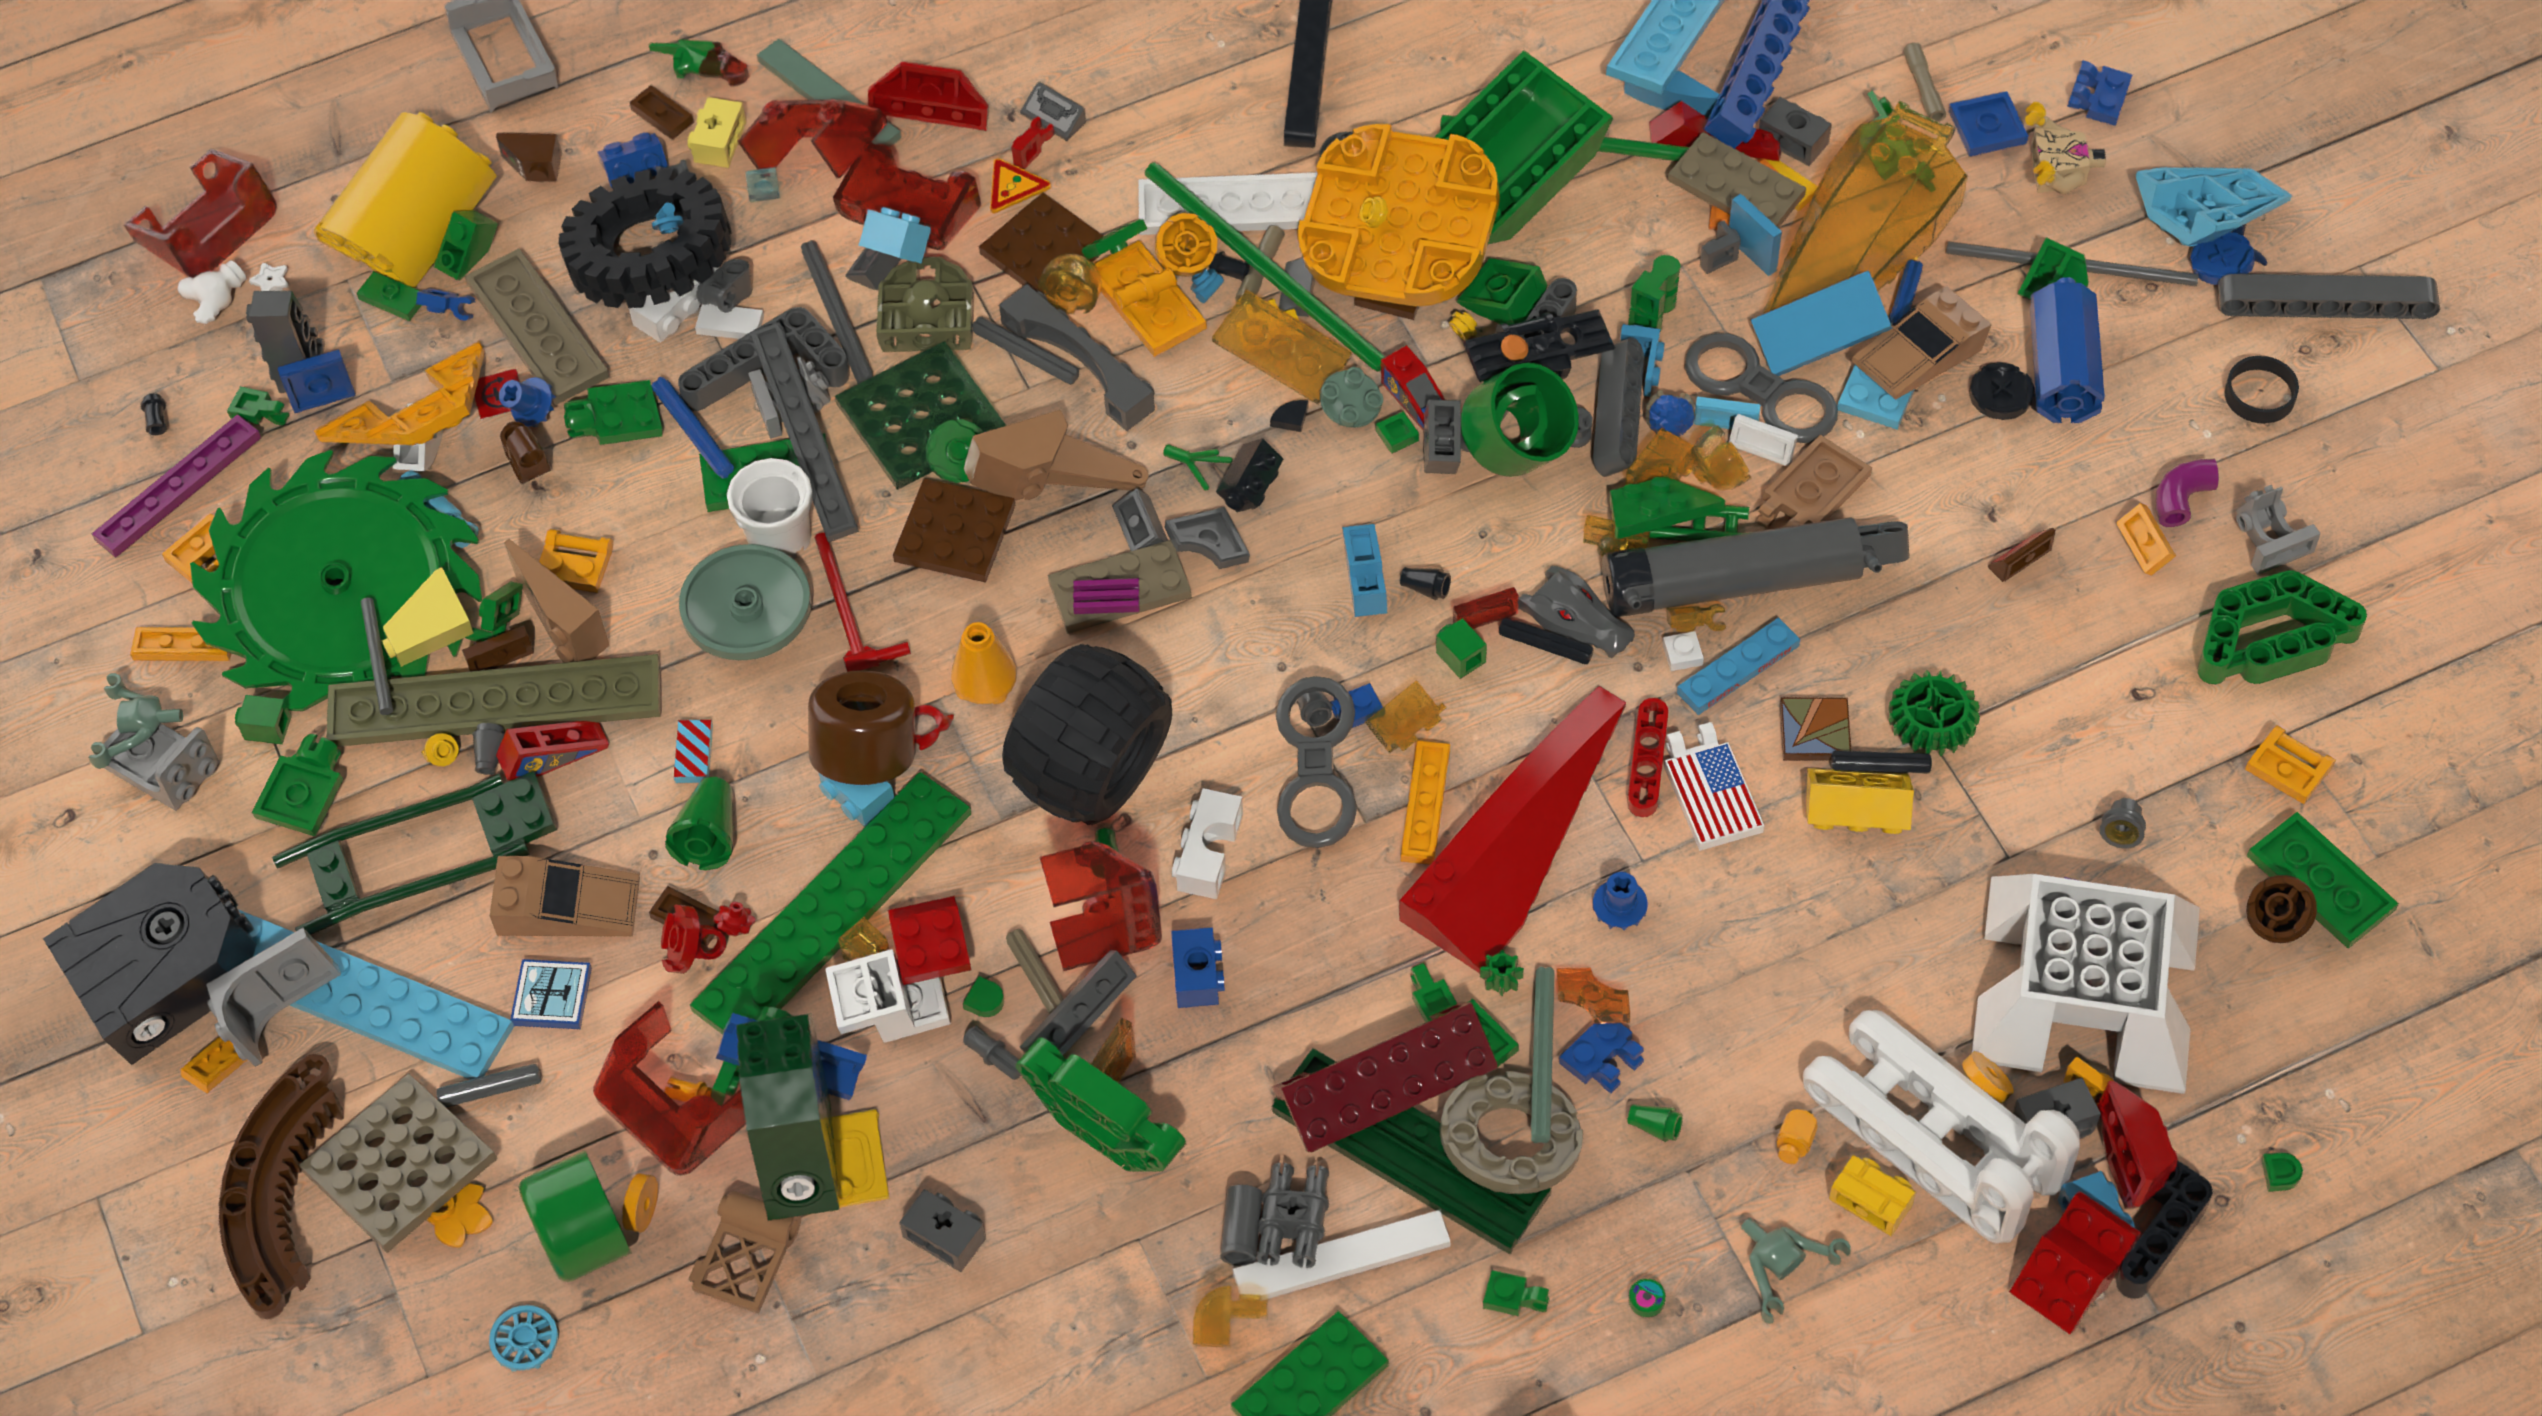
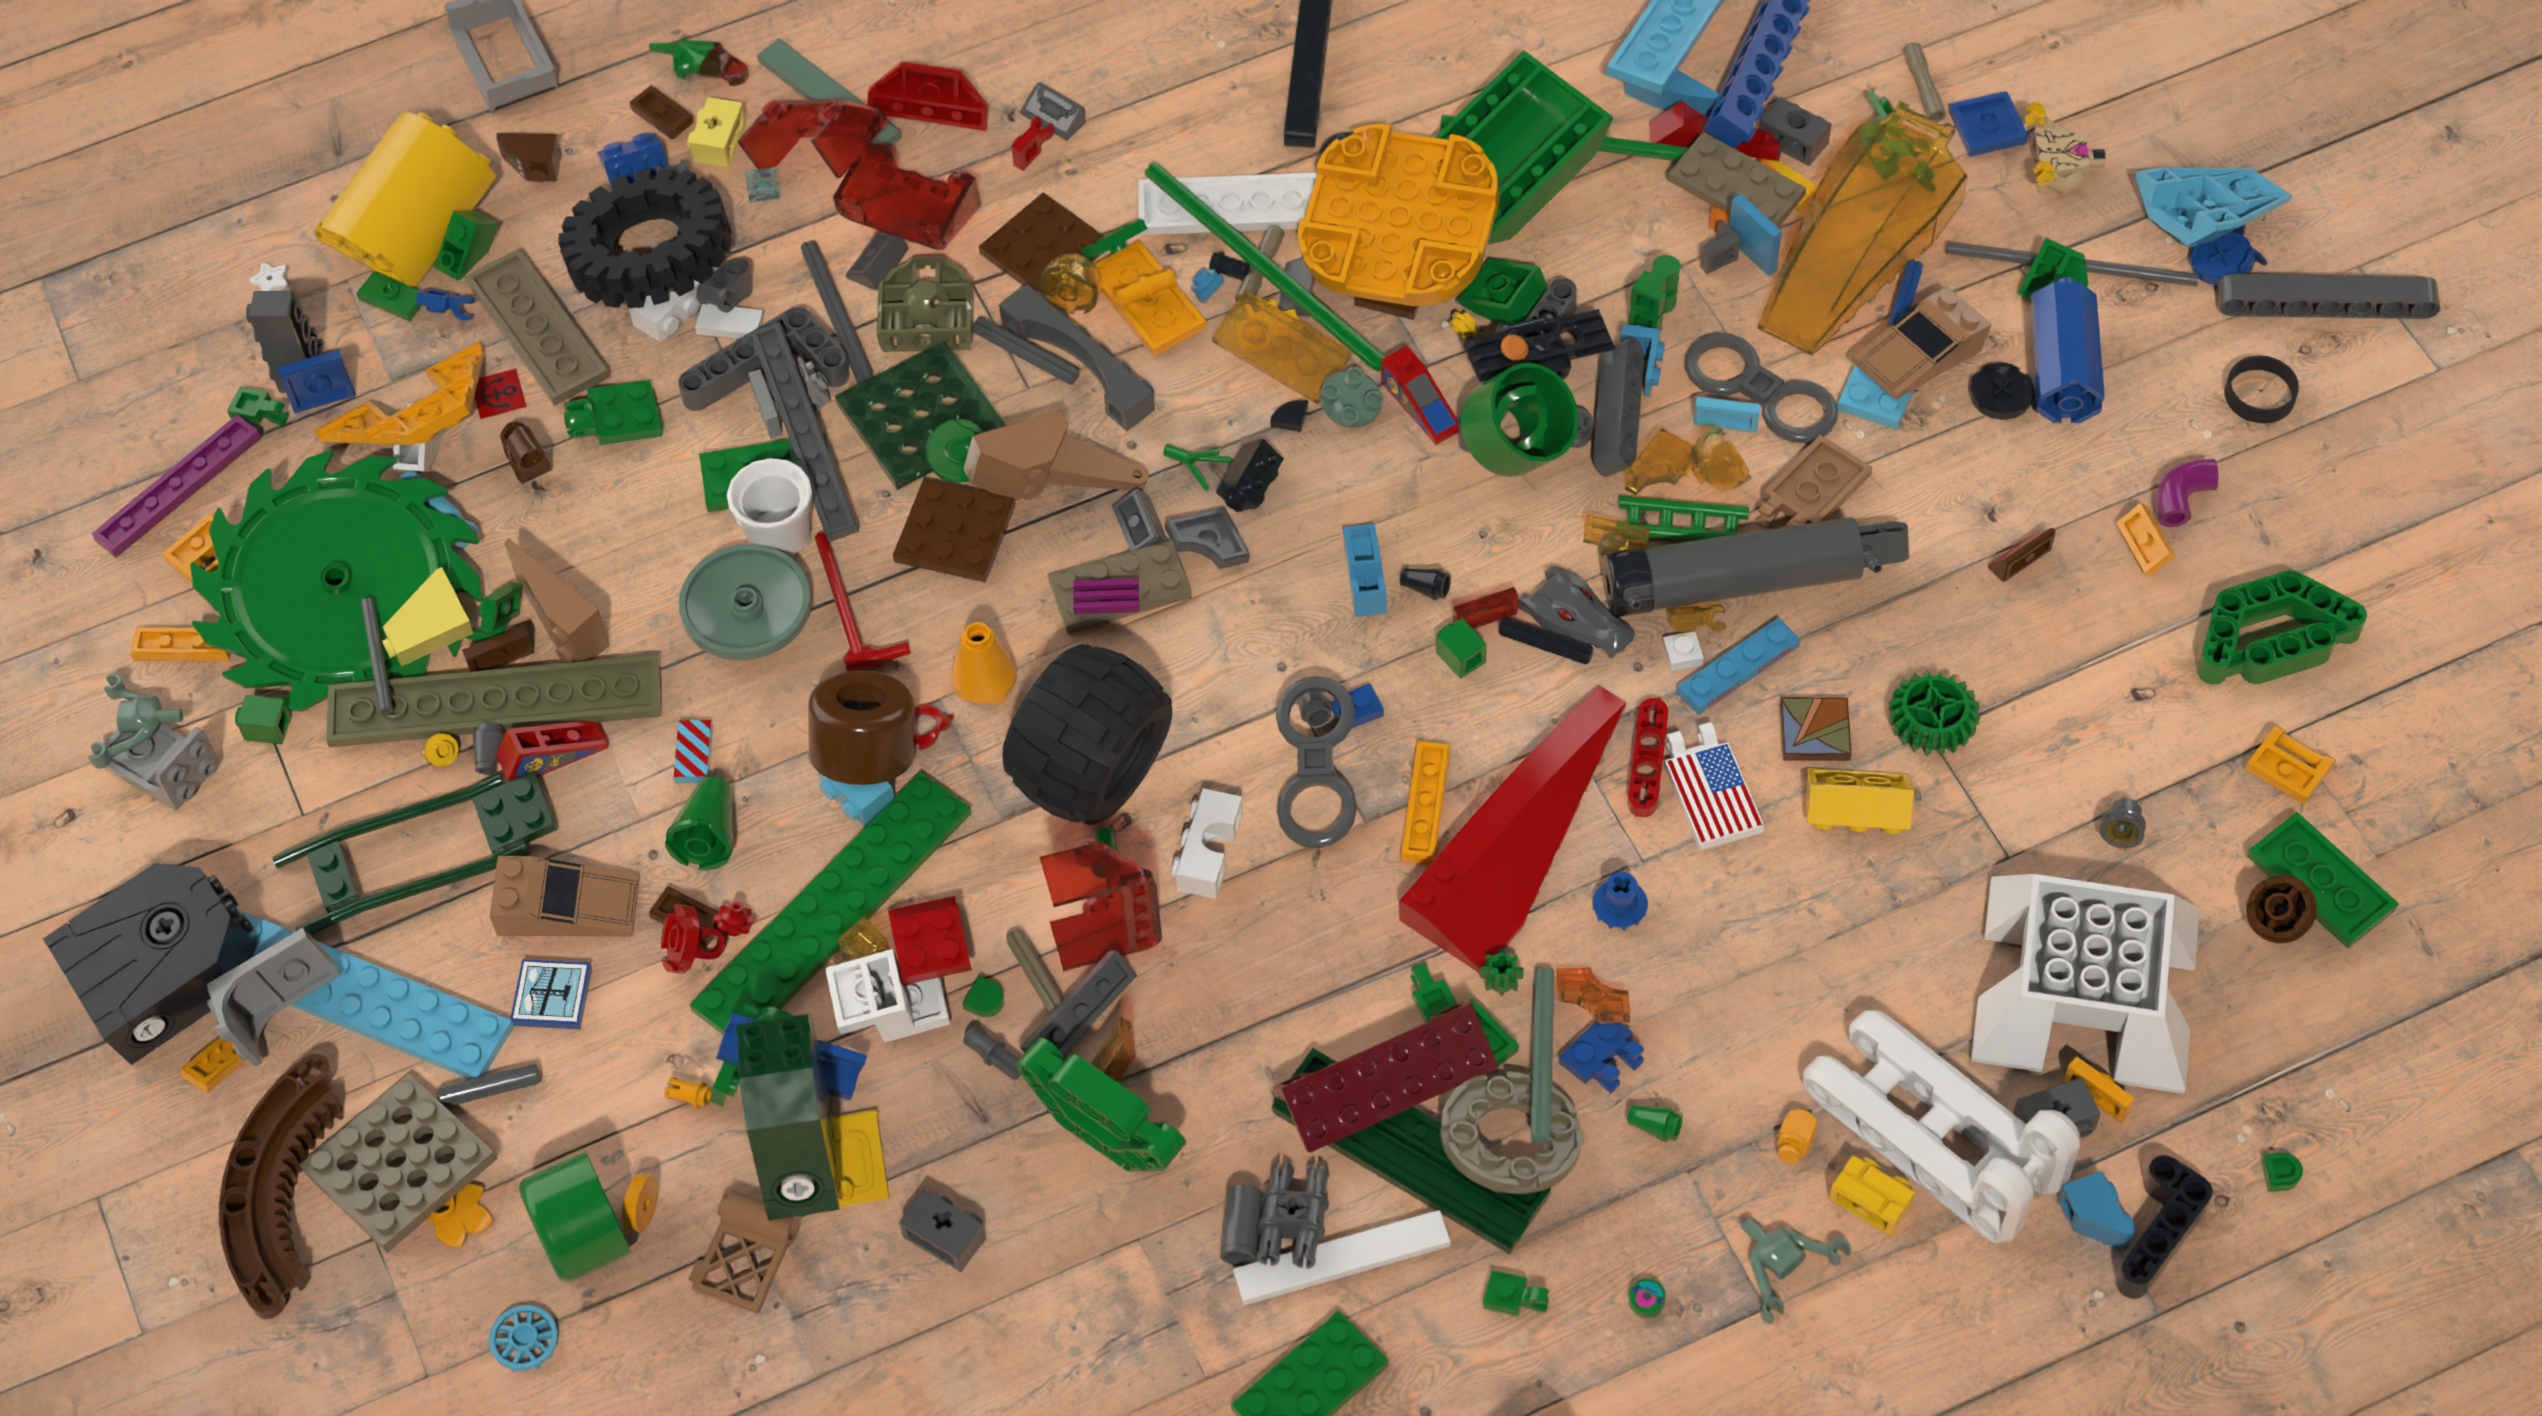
(154, 408): black pin -> none
(212, 290): white animal -> none
(215, 222): clear red windscreen -> none
(301, 787): green plate -> none
(527, 400): blue gear -> none
(577, 570): light orange plate -> none
(666, 221): dark azure plate -> none
(672, 1134): clear red windscreen -> none
(692, 427): blue axle -> none
(895, 235): medium azure brick -> none
(1013, 185): piece -> none
(1185, 244): light orange cylinder -> none
(1197, 986): blue brick -> none
(1215, 1312): clear yellow brick -> none
(1374, 211): yellow plate -> none
(1397, 432): green plate -> none
(1405, 716): clear yellow bracket -> none
(1442, 436): dark grey brick -> none
(1658, 505): green wing -> none
(1670, 413): blue piece -> none
(1763, 440): white tile -> none
(1821, 324): dark azure tile -> none
(1881, 762): black axle -> none
(1987, 1076): light orange piece -> none
(2074, 1262): red bracket -> none
(2108, 97): blue plate -> none
(2135, 1145): red wedge -> none
(2269, 510): light grey tile -> none

